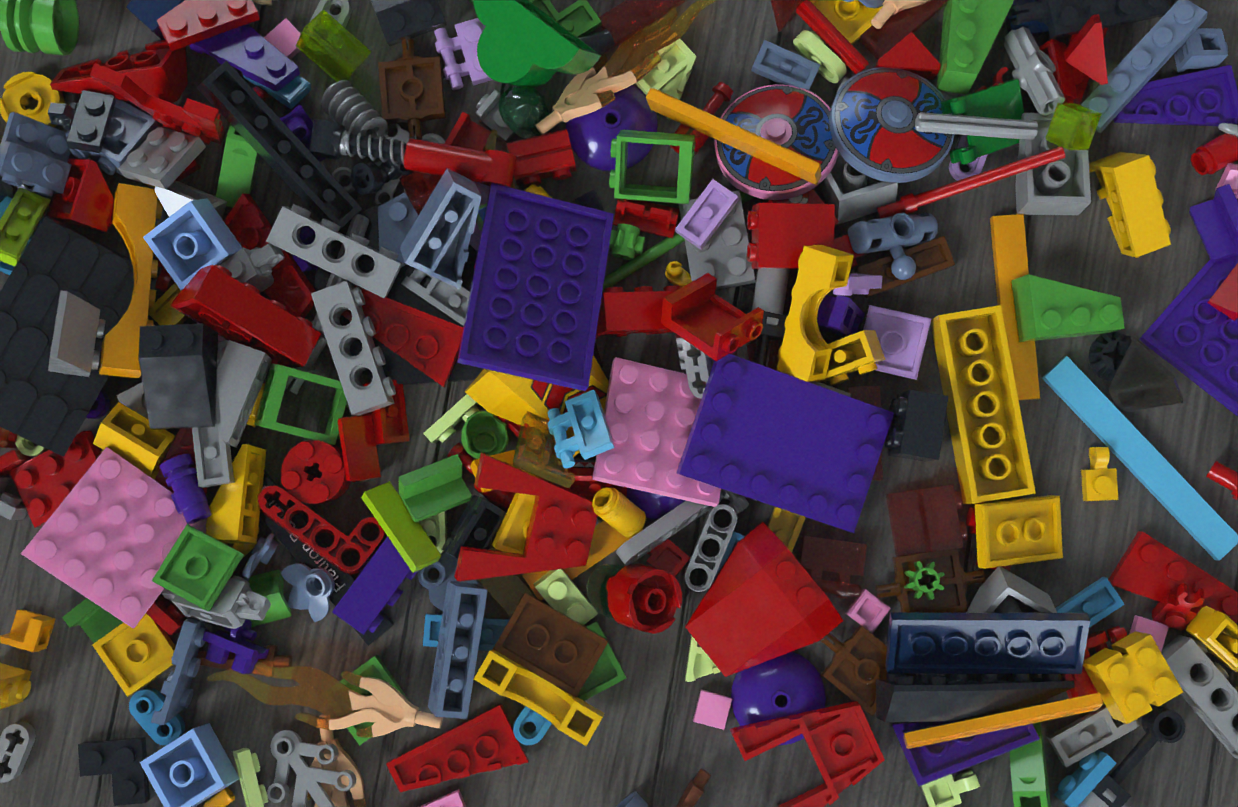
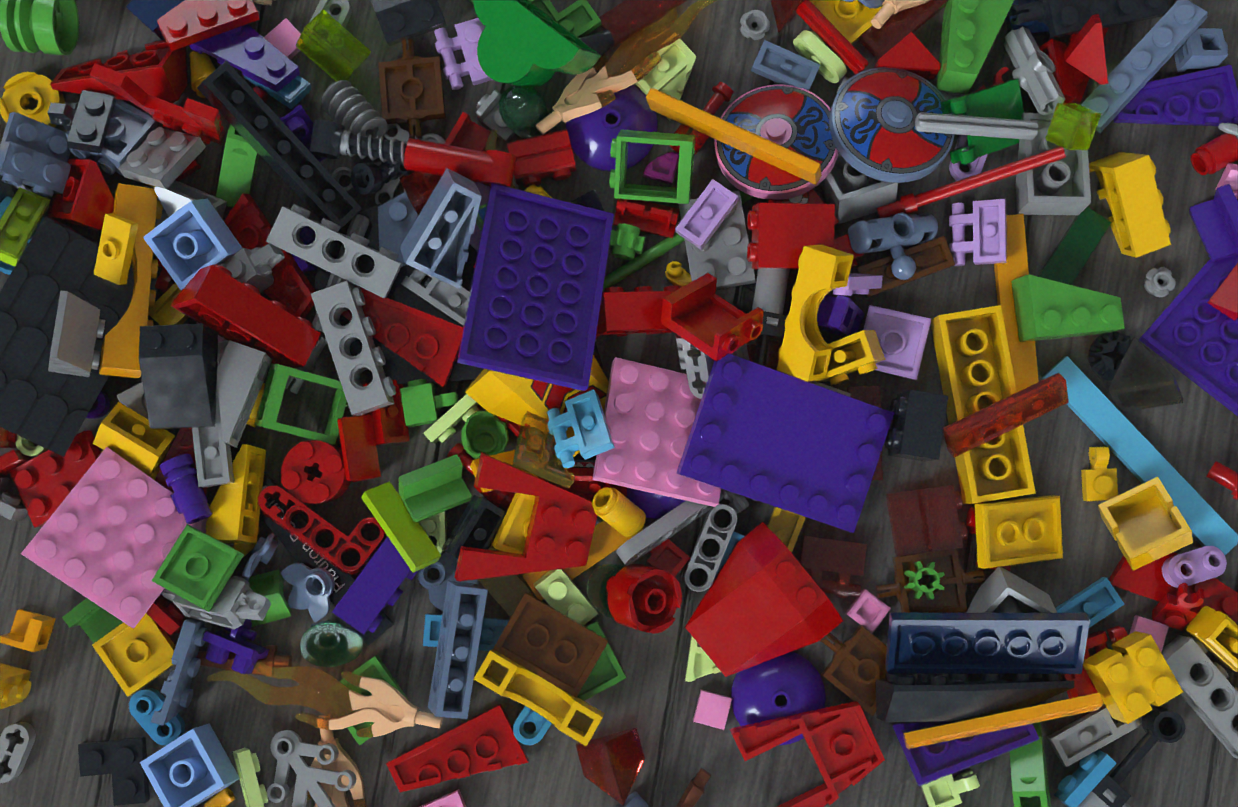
(115, 249): none -> yellow plate
(201, 68): none -> yellow cone
(330, 644): none -> clear green piece
(423, 404): none -> bright green brick
(613, 762): none -> clear red slope
(662, 168): none -> magenta tile
(757, 17): none -> light grey plate
(989, 232): none -> lavender plate
(1006, 415): none -> clear red plate
(1075, 247): none -> dark green tile
(1143, 523): none -> yellow piece
(1151, 282): none -> light grey plate
(1196, 565): none -> lavender plate

